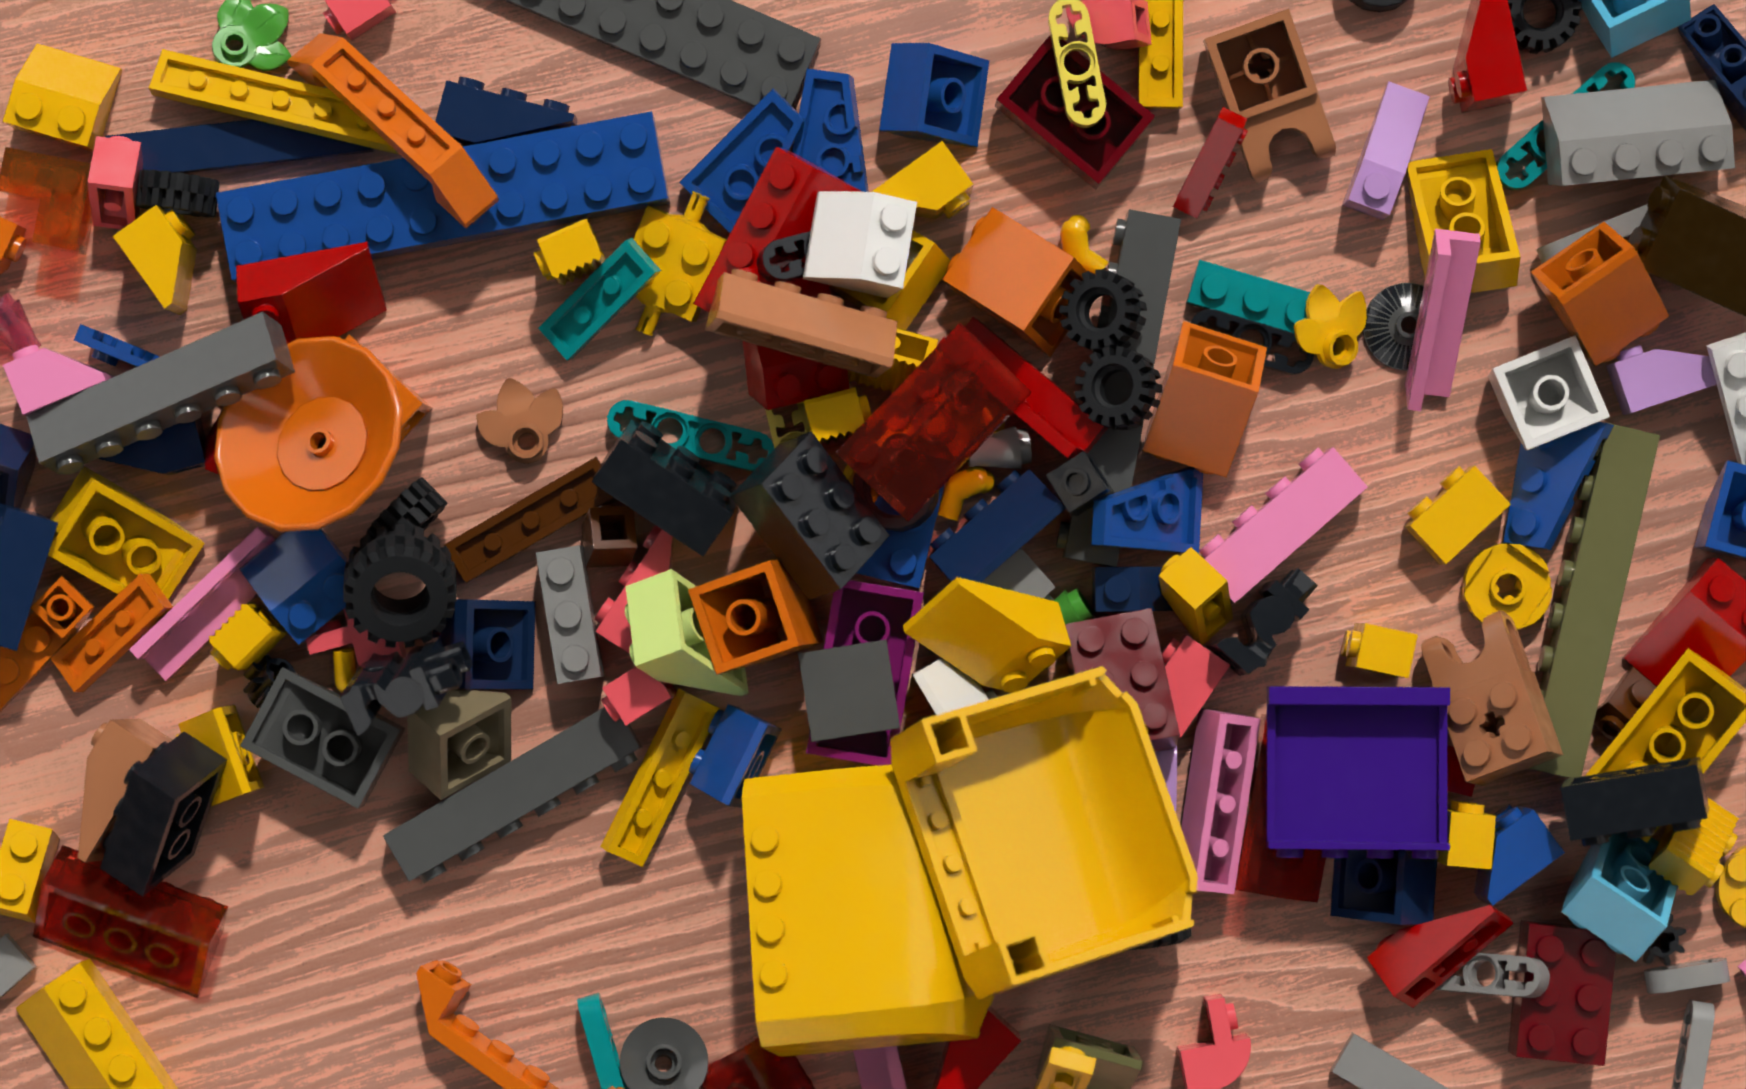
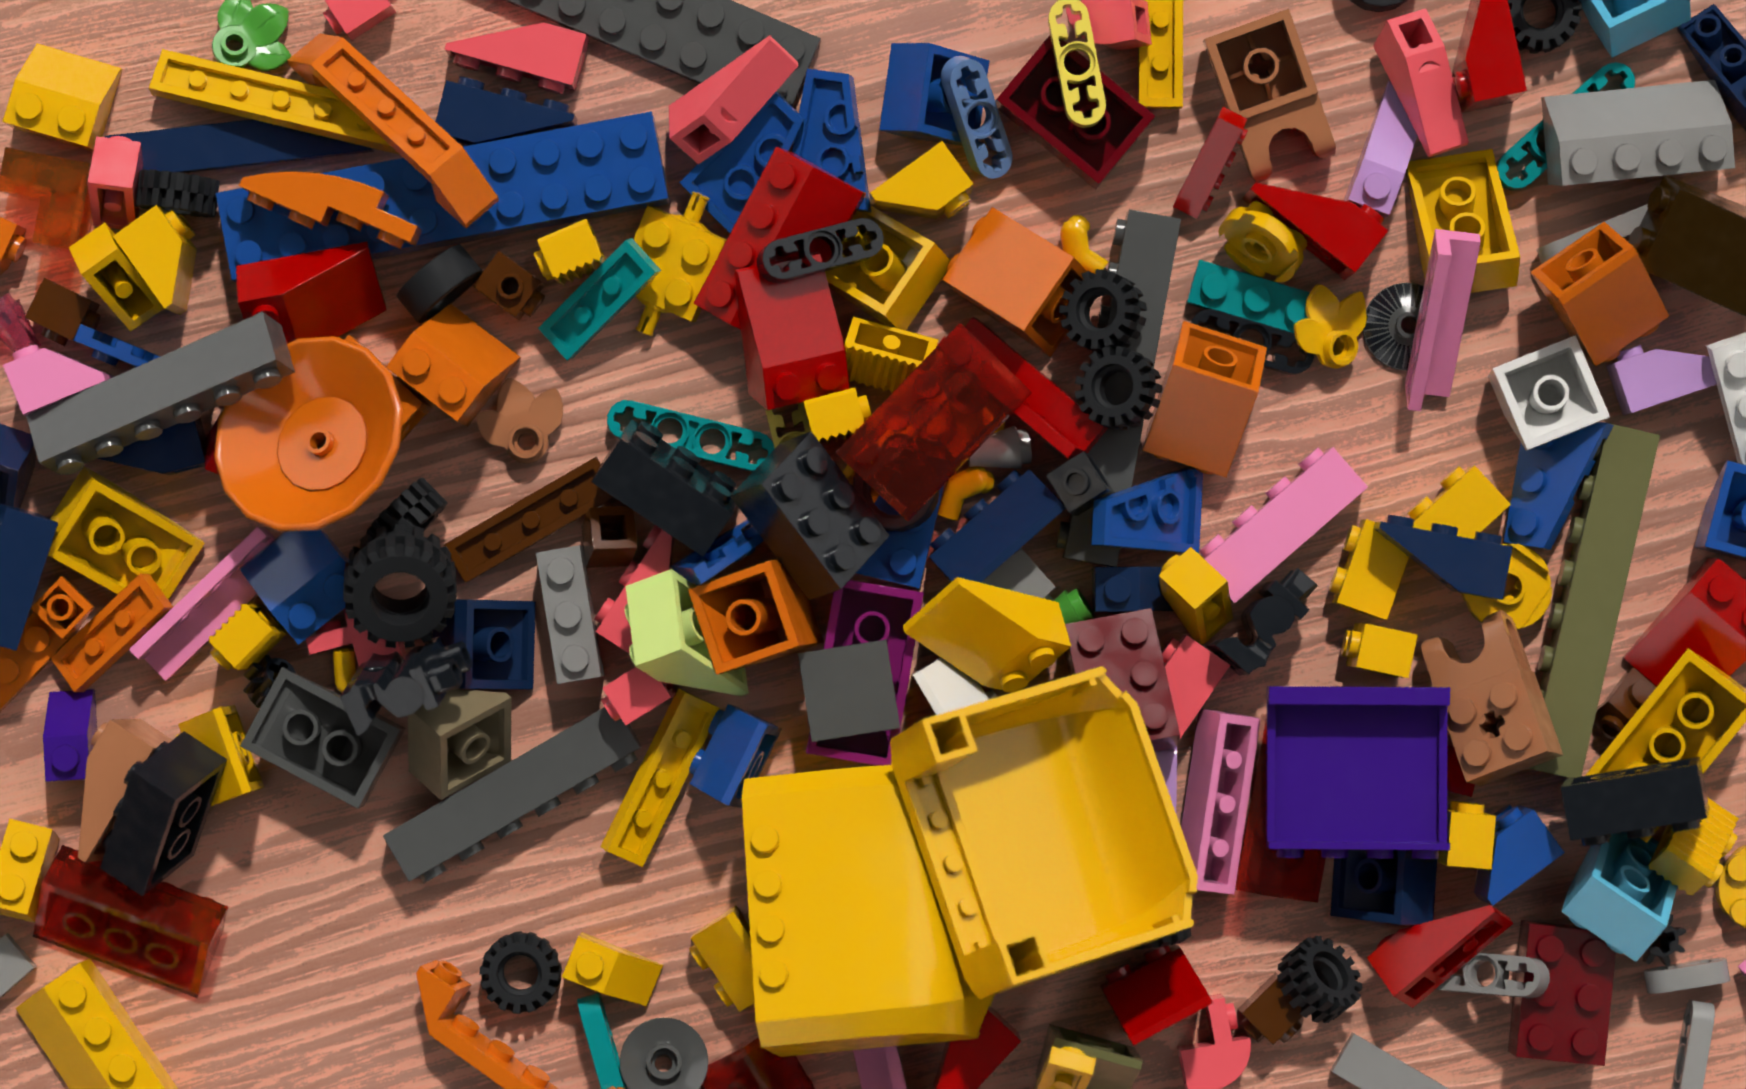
(61, 312): none -> reddish brown brick
(68, 734): none -> dark purple slope
(114, 277): none -> yellow brick
(316, 196): none -> orange slope
(439, 283): none -> black tyre
(454, 363): none -> orange slope
(510, 286): none -> reddish brown brick
(520, 999): none -> black tyre
(532, 51): none -> coral slope
(611, 970): none -> yellow slope
(725, 550): none -> blue wing
(727, 950): none -> yellow slope
(728, 100): none -> coral slope
(802, 324): nougat slope -> none
(860, 241): white slope -> none
(961, 104): none -> medium blue beam
(1154, 992): none -> red slope
(1262, 242): none -> yellow plate
(1270, 1013): none -> reddish brown brick
(1319, 979): none -> black tyre
(1334, 229): none -> red slope
(1370, 572): none -> yellow brick
(1423, 80): none -> coral slope
(1459, 563): none -> dark blue slope

